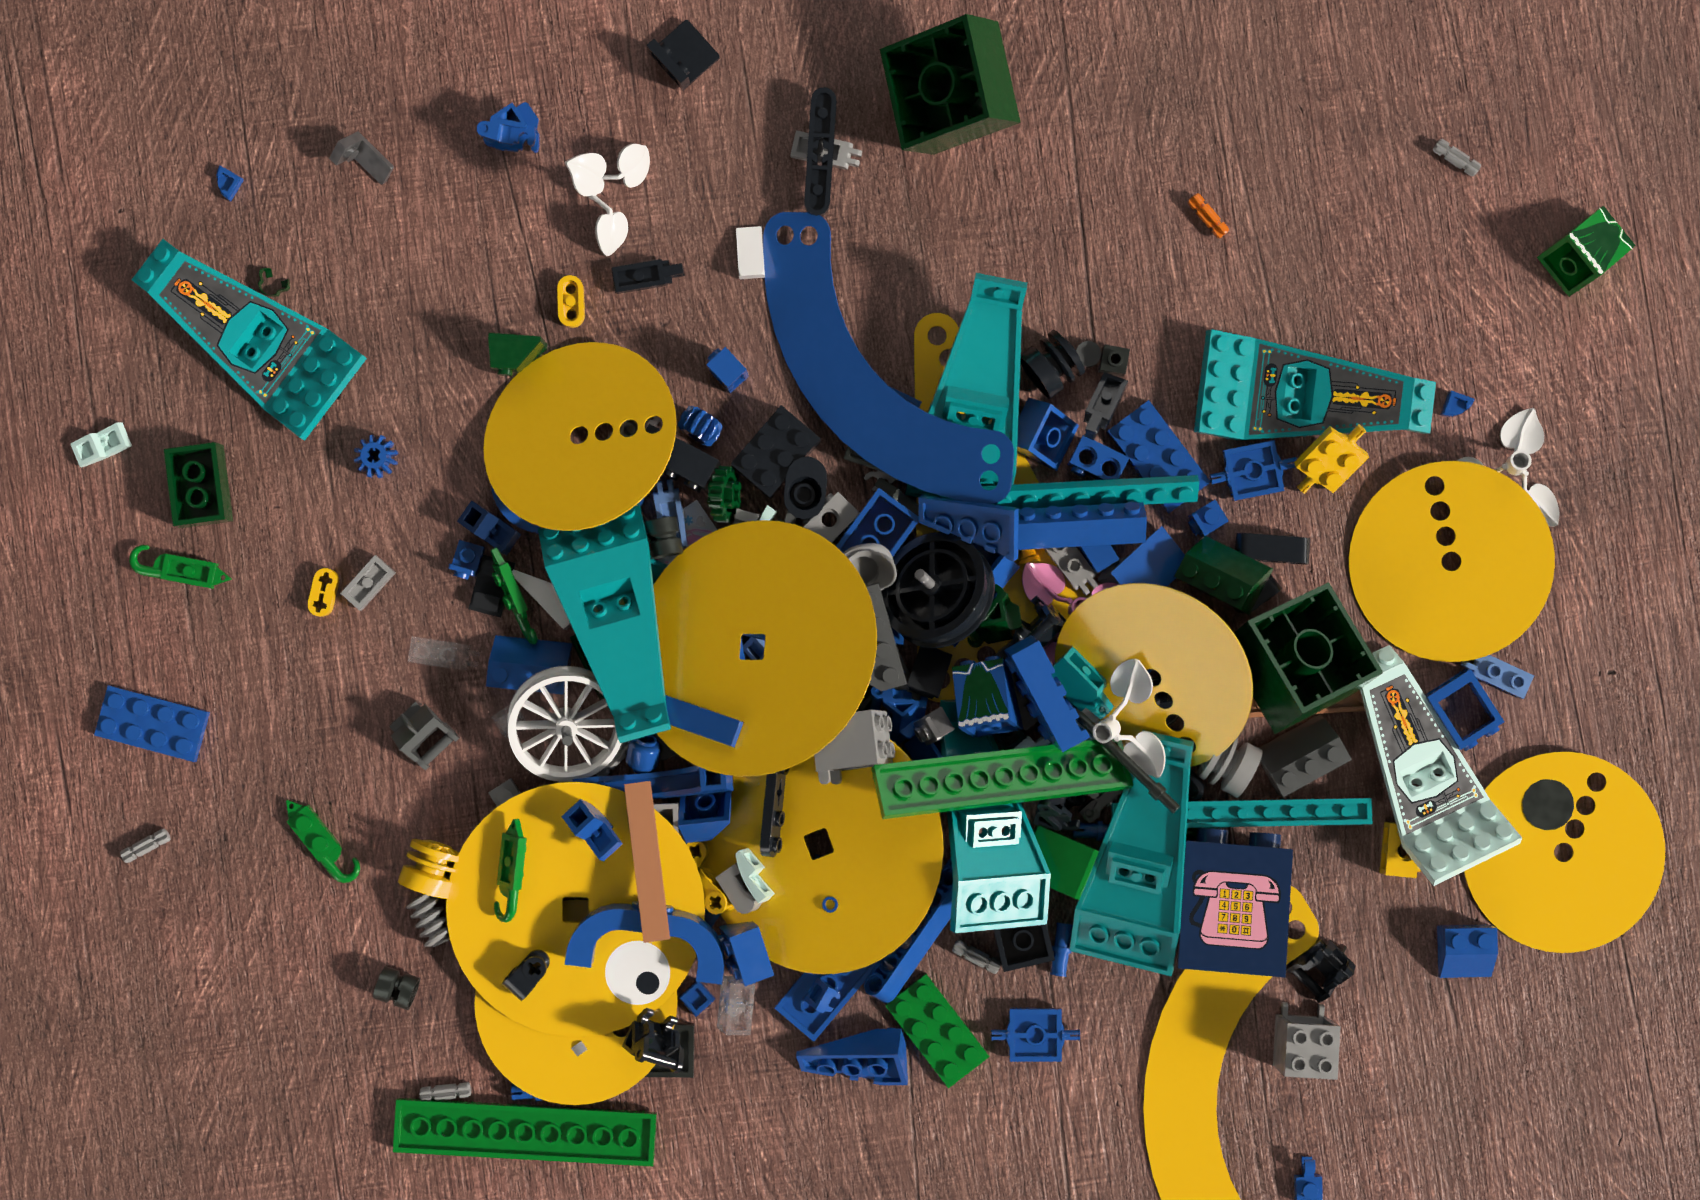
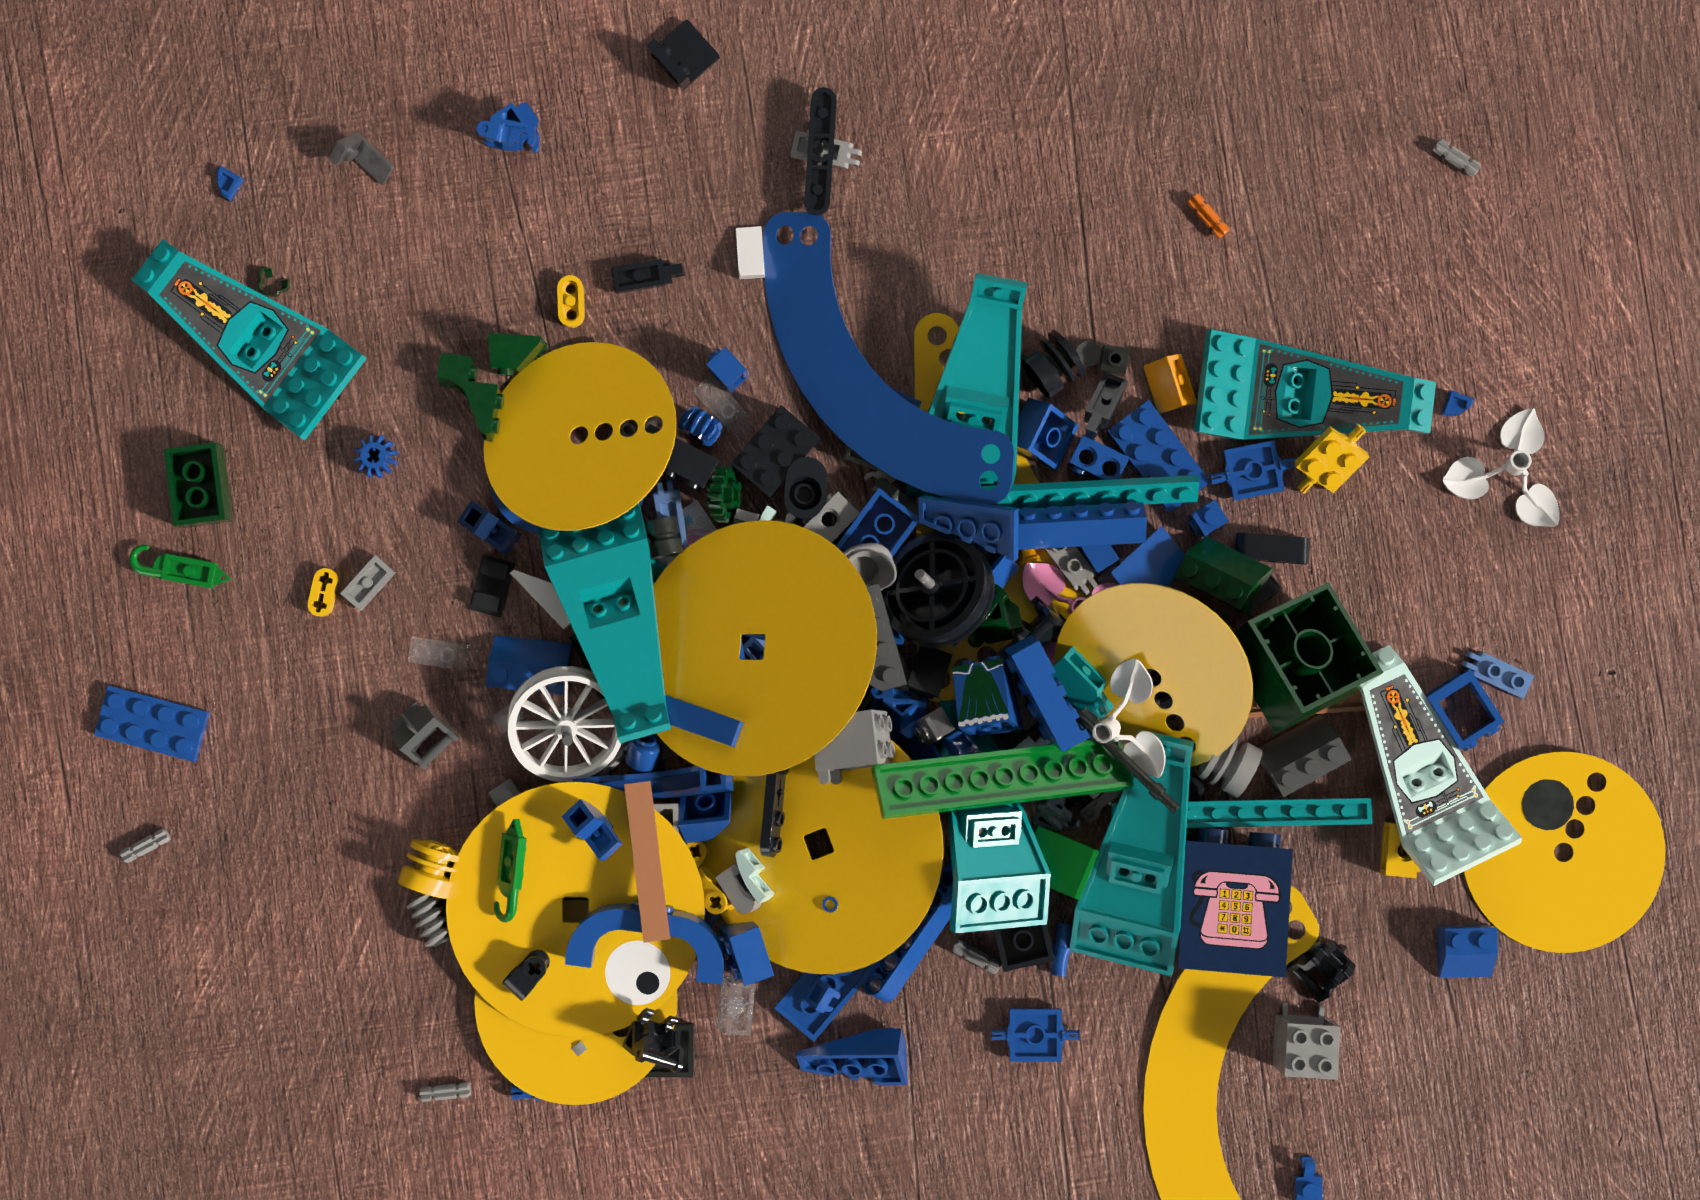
(101, 445): light aqua slope -> none
(319, 840): green plate -> none
(389, 983): pearl dark grey wheel -> none
(467, 559): blue bracket -> none
(484, 398): none -> dark green arch
(513, 598): green plate -> none
(525, 1132): green plate -> none
(587, 177): white plant -> none
(697, 998): blue tile -> none
(723, 406): none -> clear hinge
(937, 1030): green plate -> none
(950, 85): dark green brick -> none
(959, 743): none -> blue tile
(1092, 830): blue pin -> none
(1169, 383): none -> light orange panel
(1460, 612): yellow piece -> none
(1586, 251): green slope -> none

